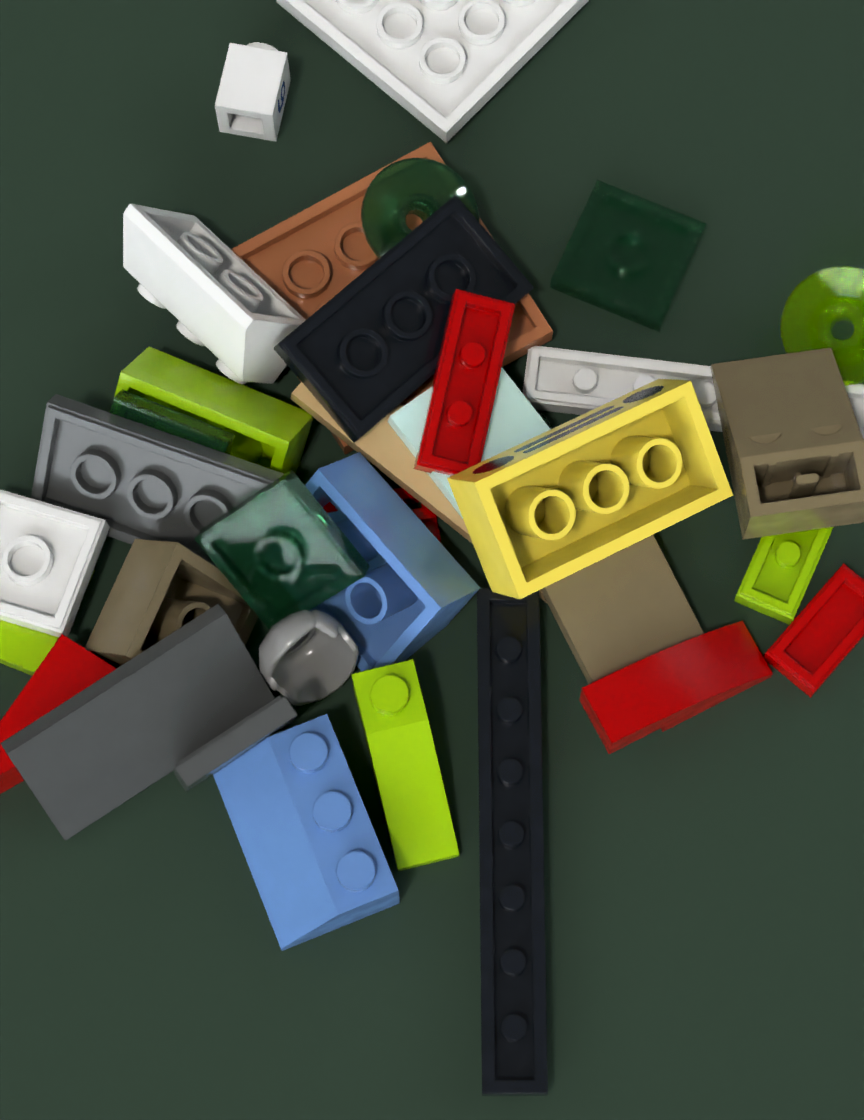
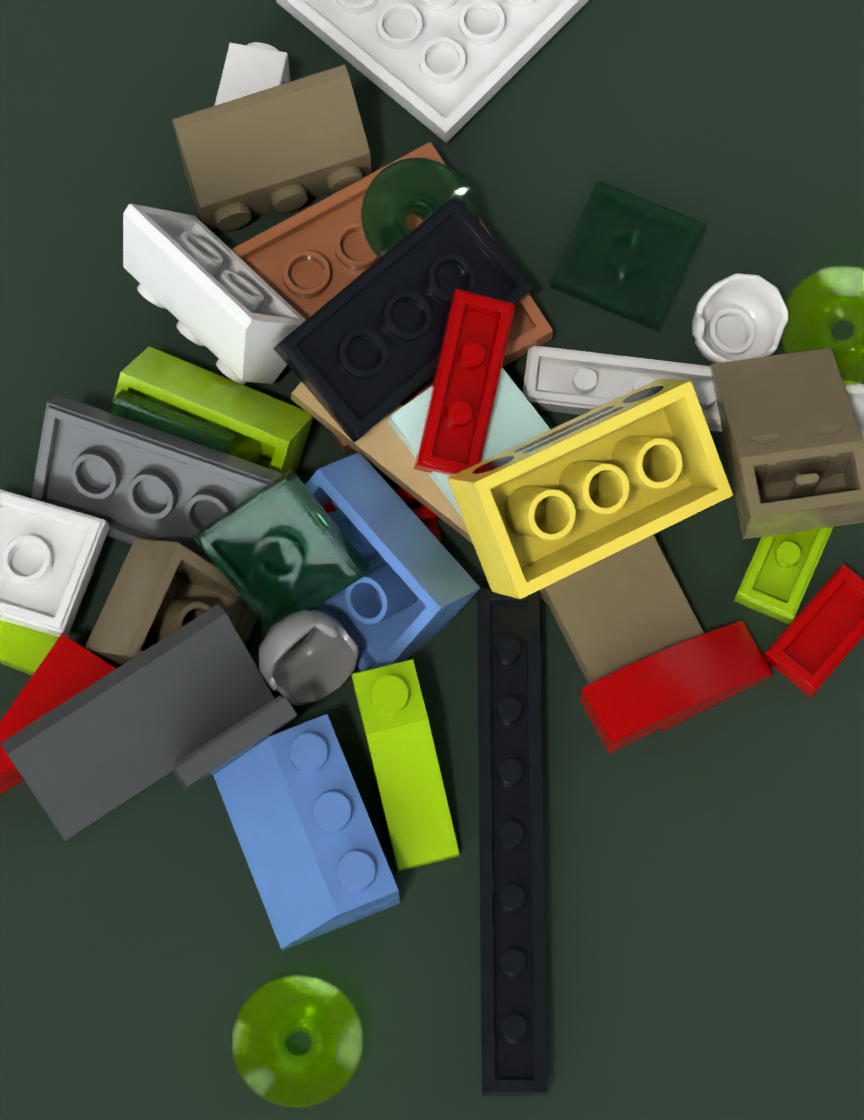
(273, 149): none -> dark tan slope
(291, 1007): none -> clear neon green dish
(739, 319): none -> white hair

